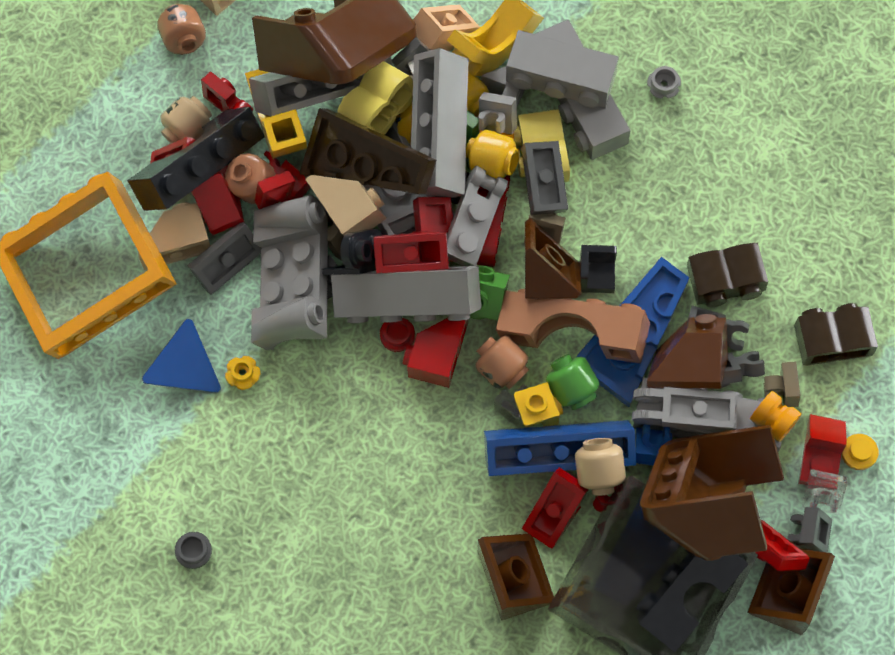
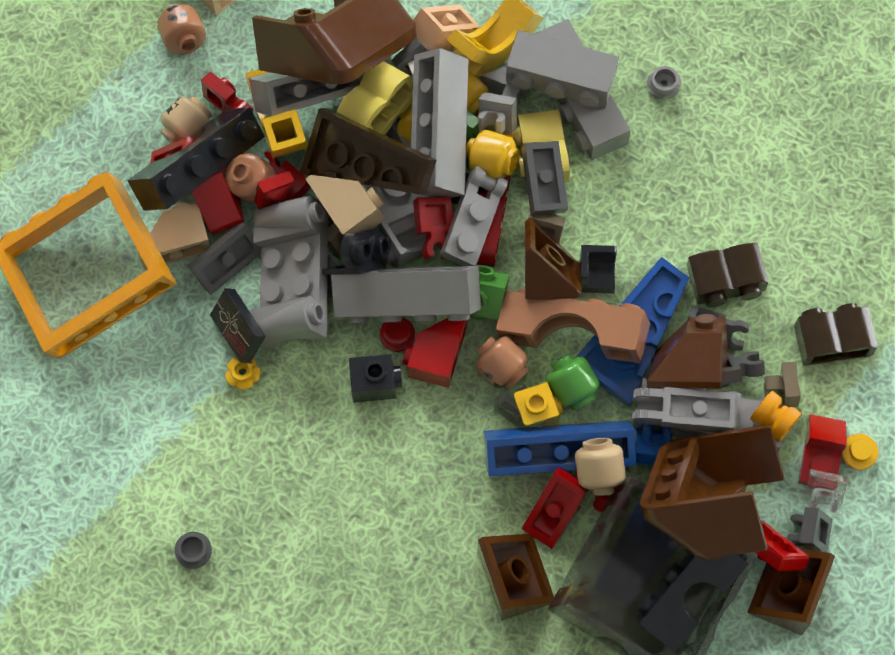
(183, 363): blue piece -> none
(237, 325): none -> black tile
(374, 378): none -> black brick
(411, 252): red slope -> none

